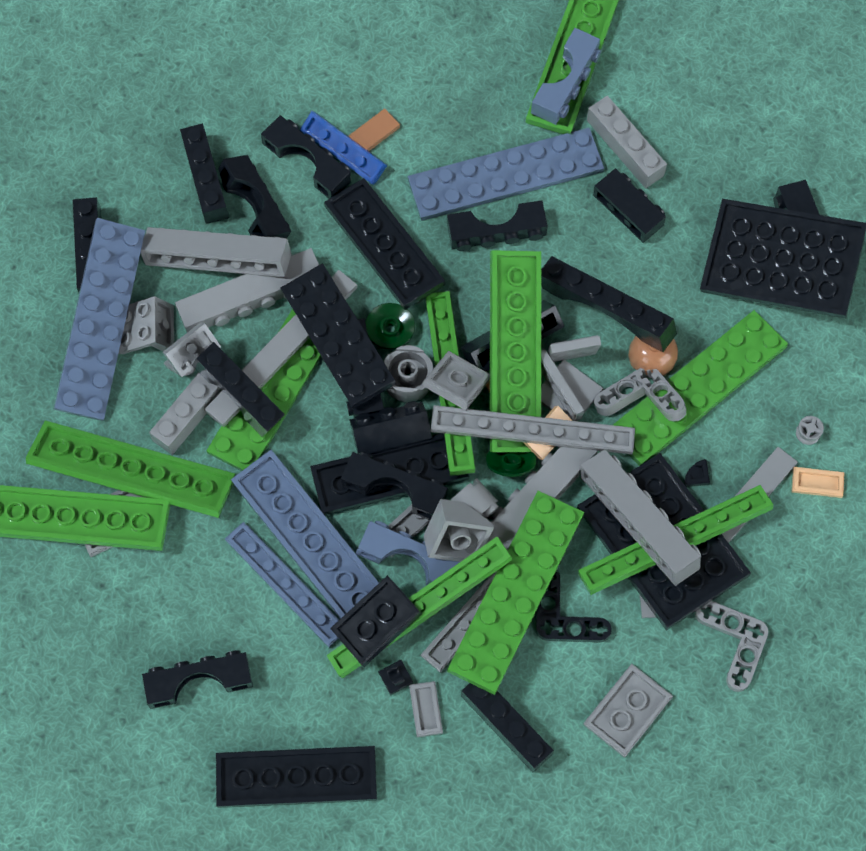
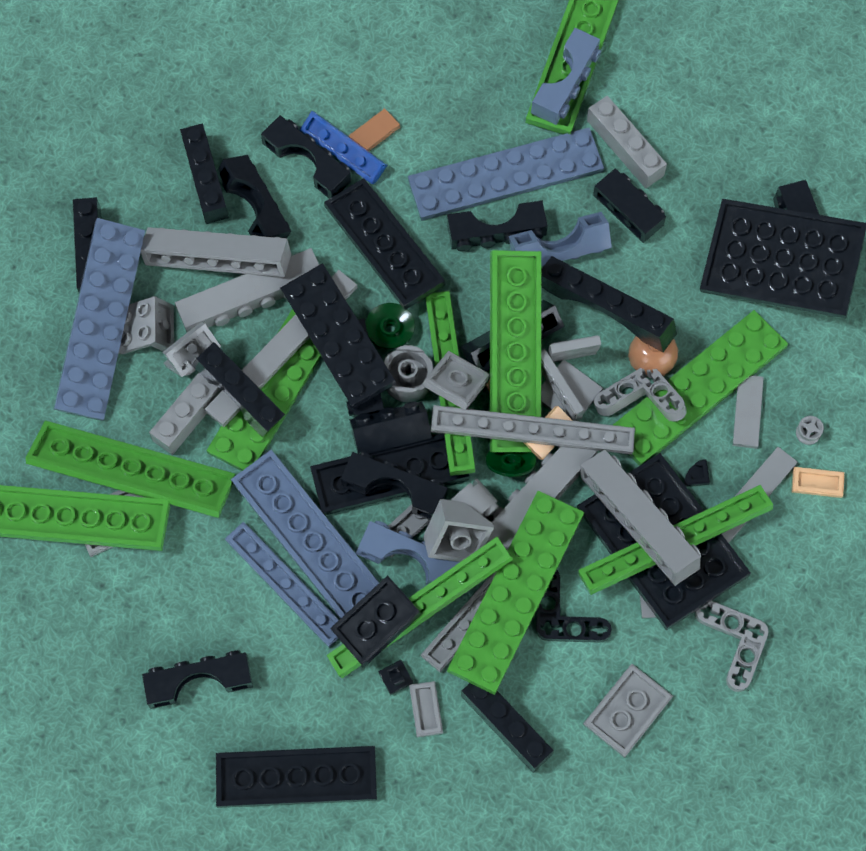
(587, 237): none -> sand blue arch
(748, 413): none -> light grey tile

